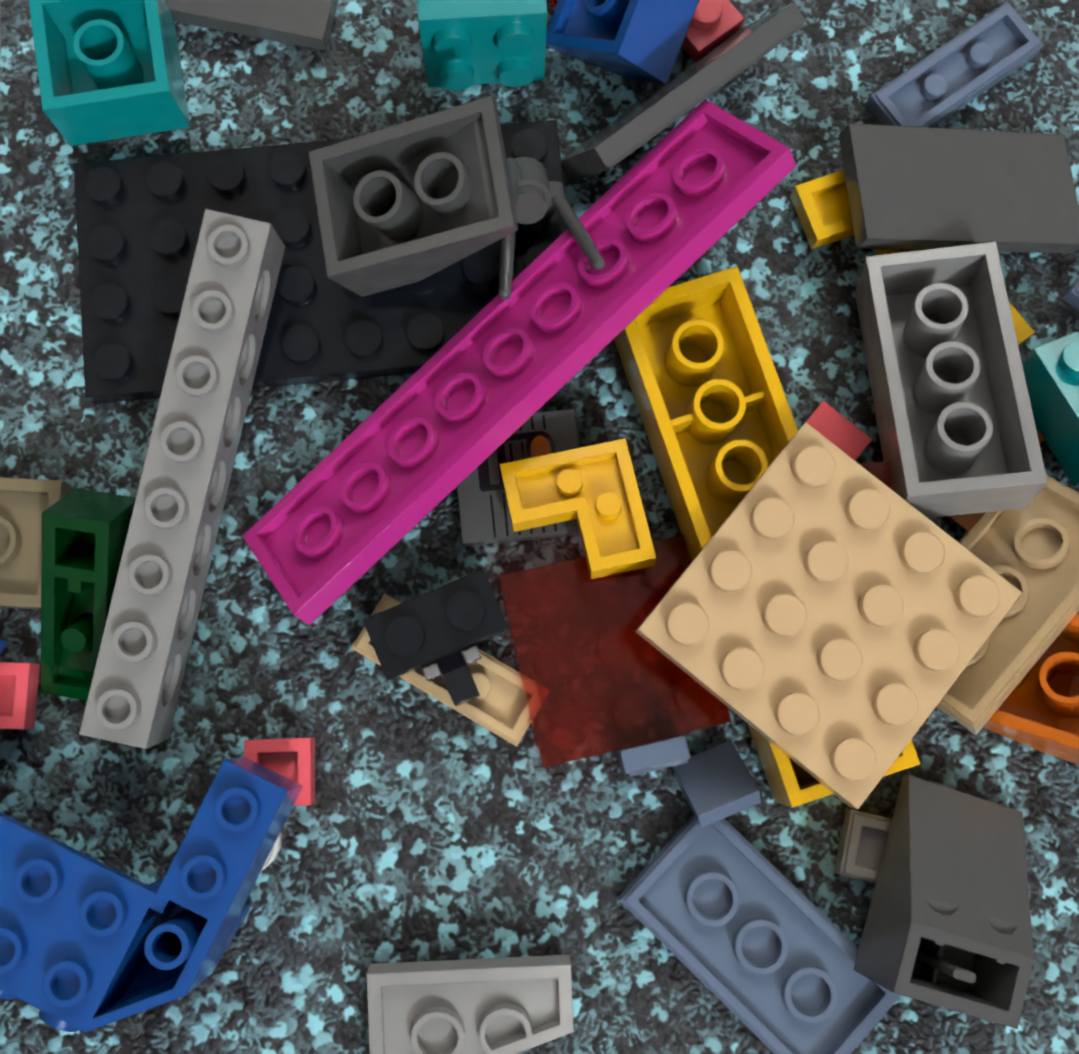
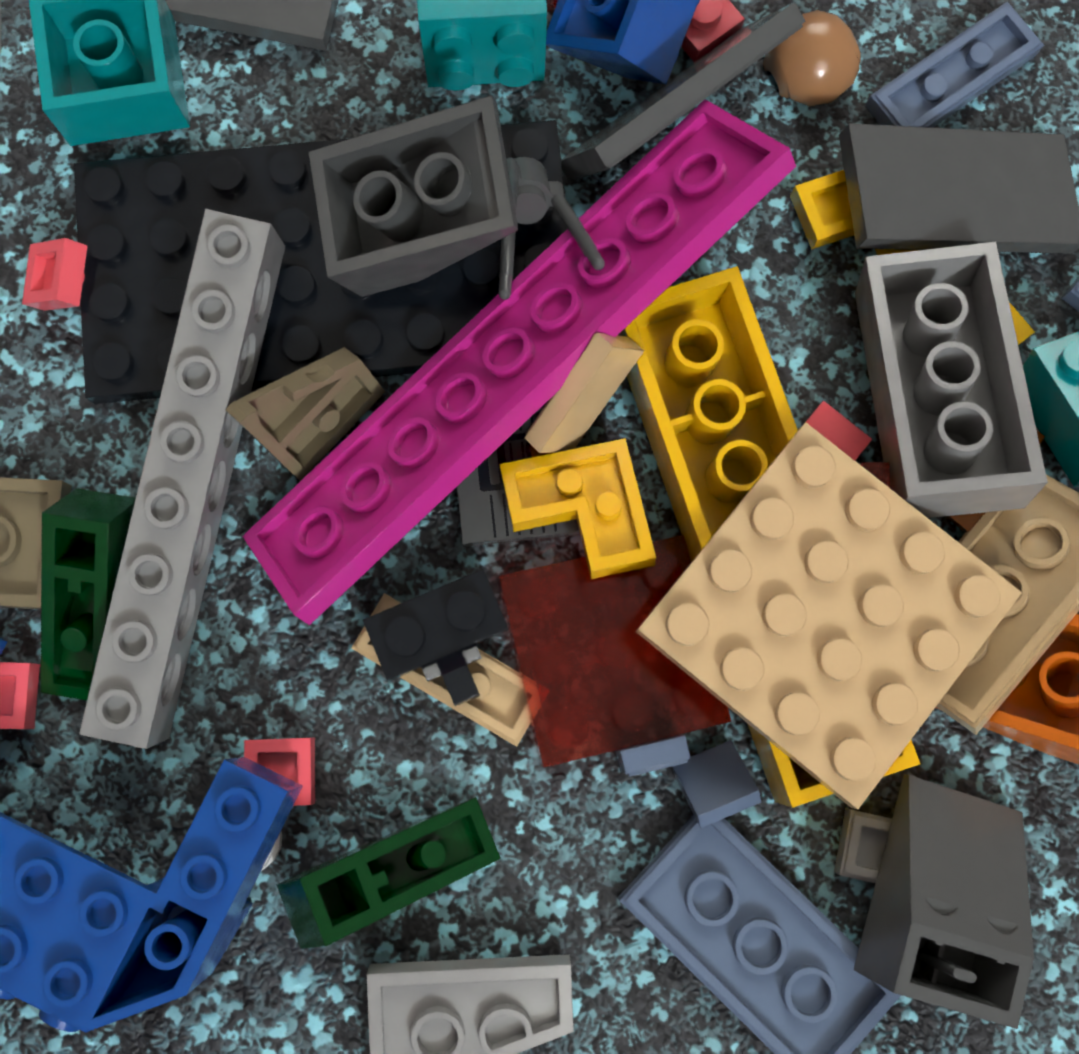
(54, 274): none -> coral plate
(309, 409): none -> dark tan wing
(386, 874): none -> dark green slope
(584, 393): none -> tan tile
(816, 60): none -> medium nougat hair

